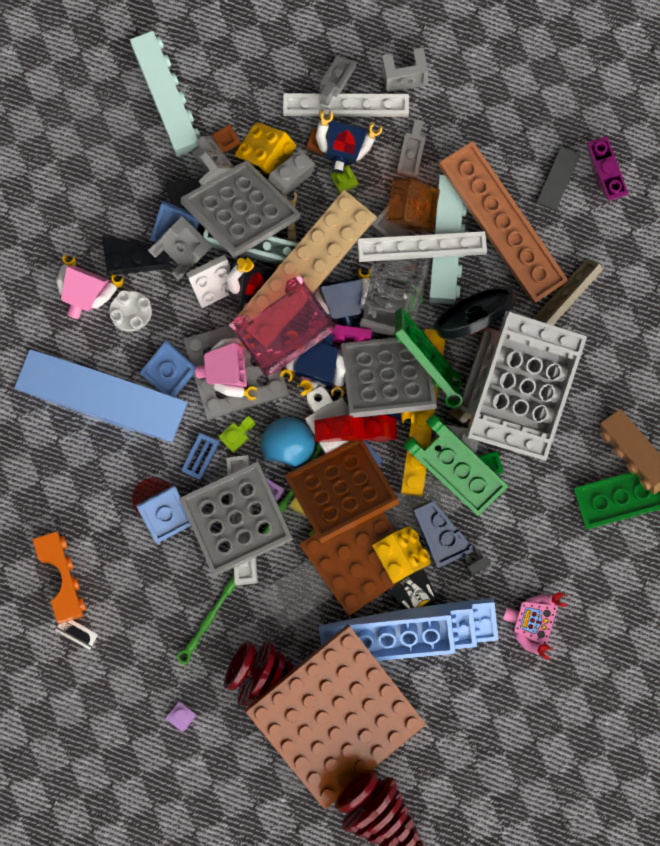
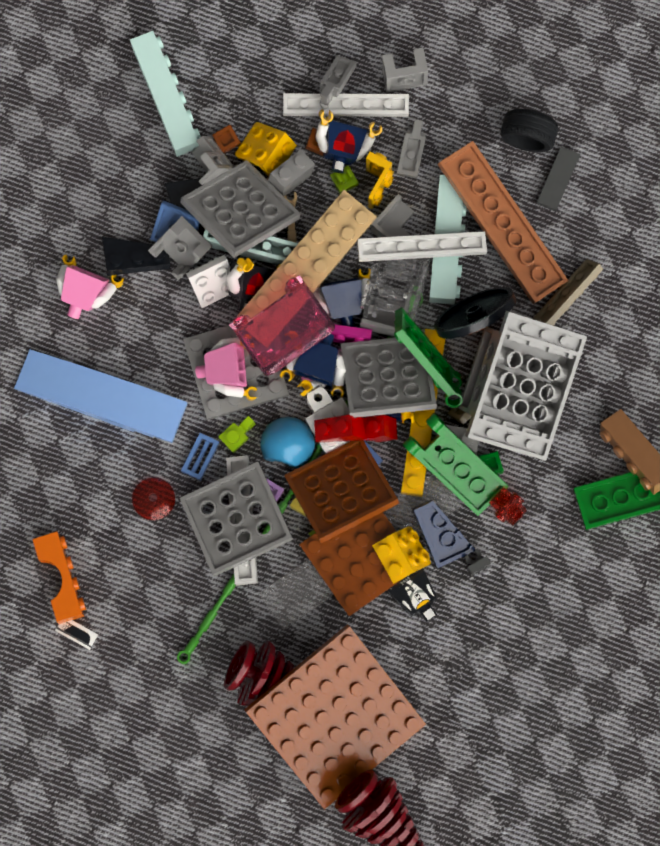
(130, 310): white dish -> none
(164, 514): medium blue tile -> none
(168, 370): medium blue tile -> none
(181, 717): lavender plate -> none
(382, 168): none -> yellow bracket
(412, 204): clear orange container -> none
(422, 629): light blue slope -> none
(508, 506): none -> clear red brick
(529, 130): none -> black tyre
(535, 621): torso -> none
(606, 169): magenta slope -> none

